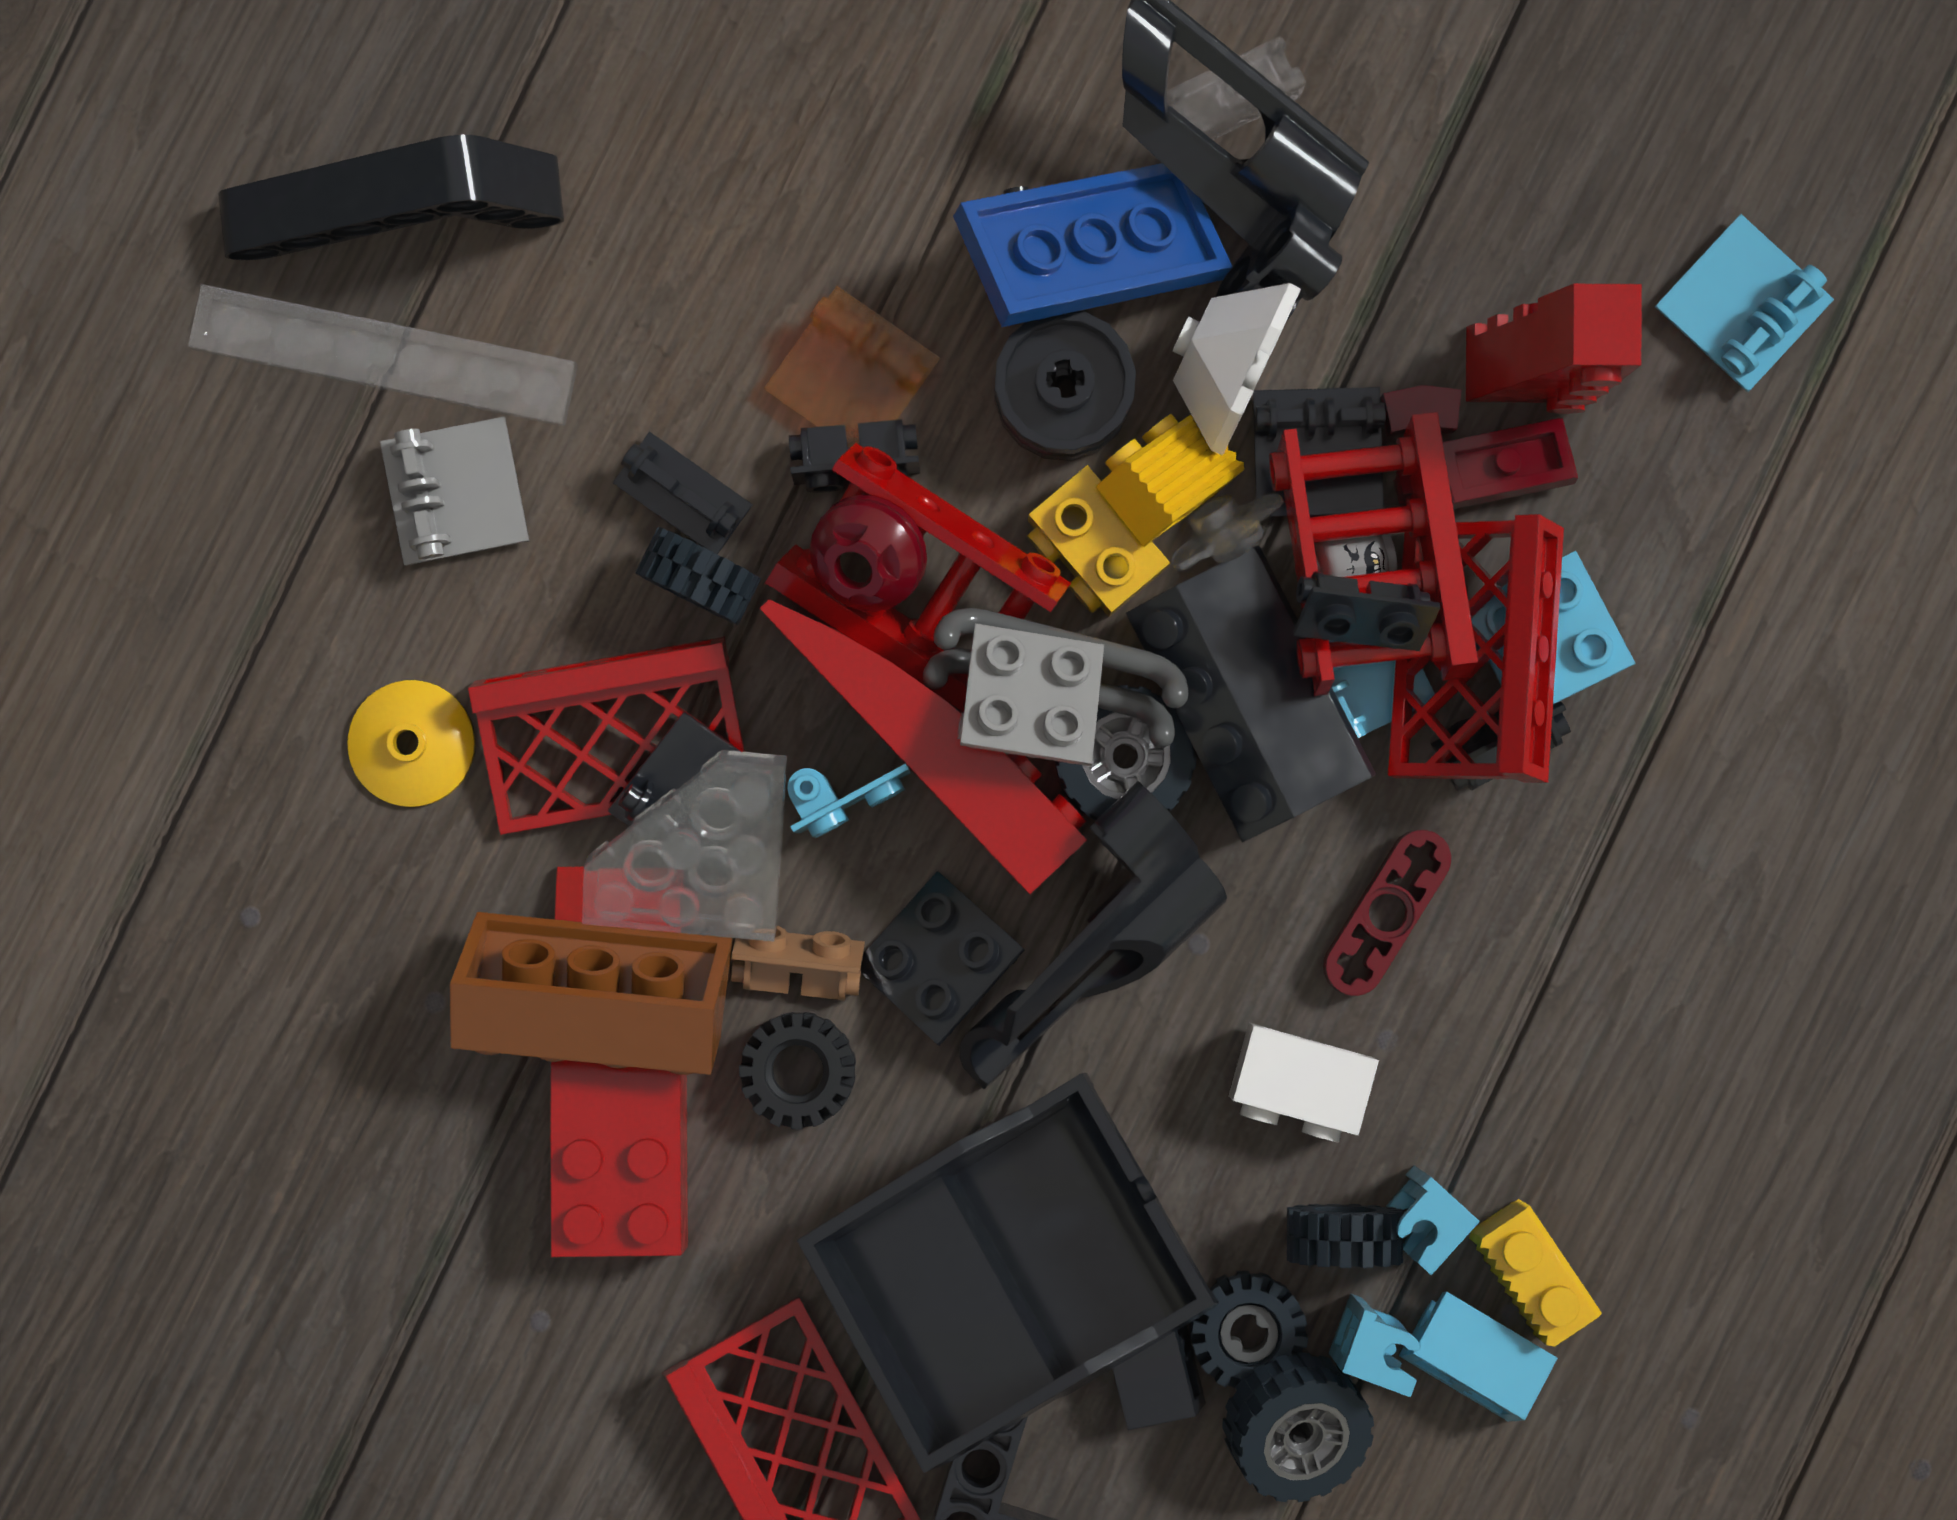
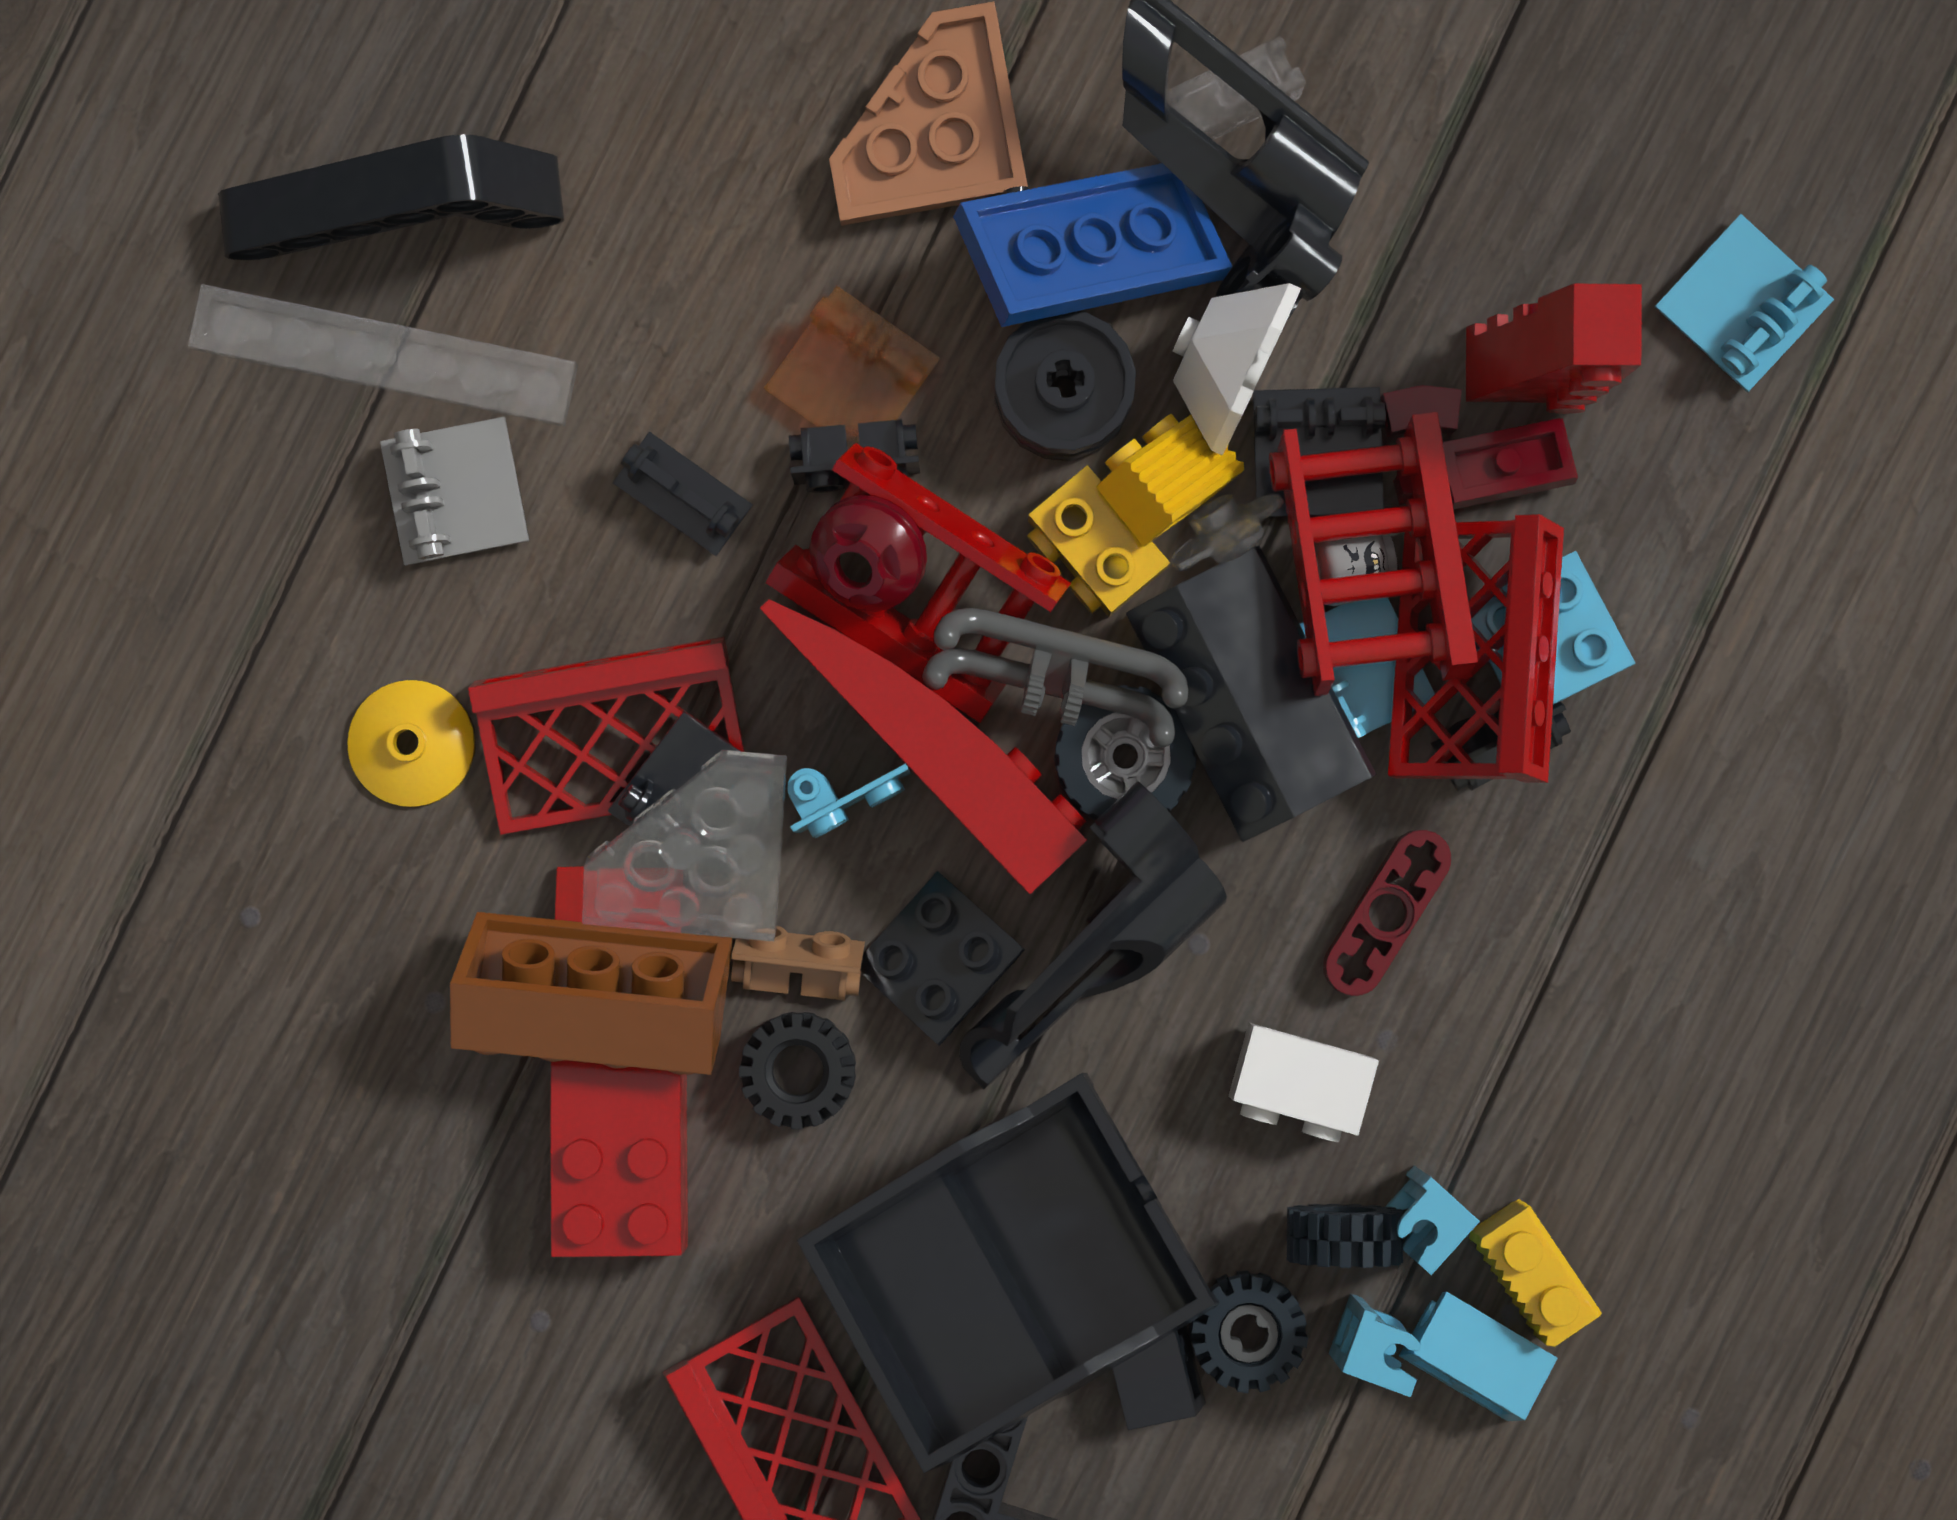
(698, 575): black bush -> none
(935, 126): none -> nougat plate
(1032, 695): light grey hinge -> none
(1297, 1427): black wheel -> none
(1382, 617): black hinge -> none

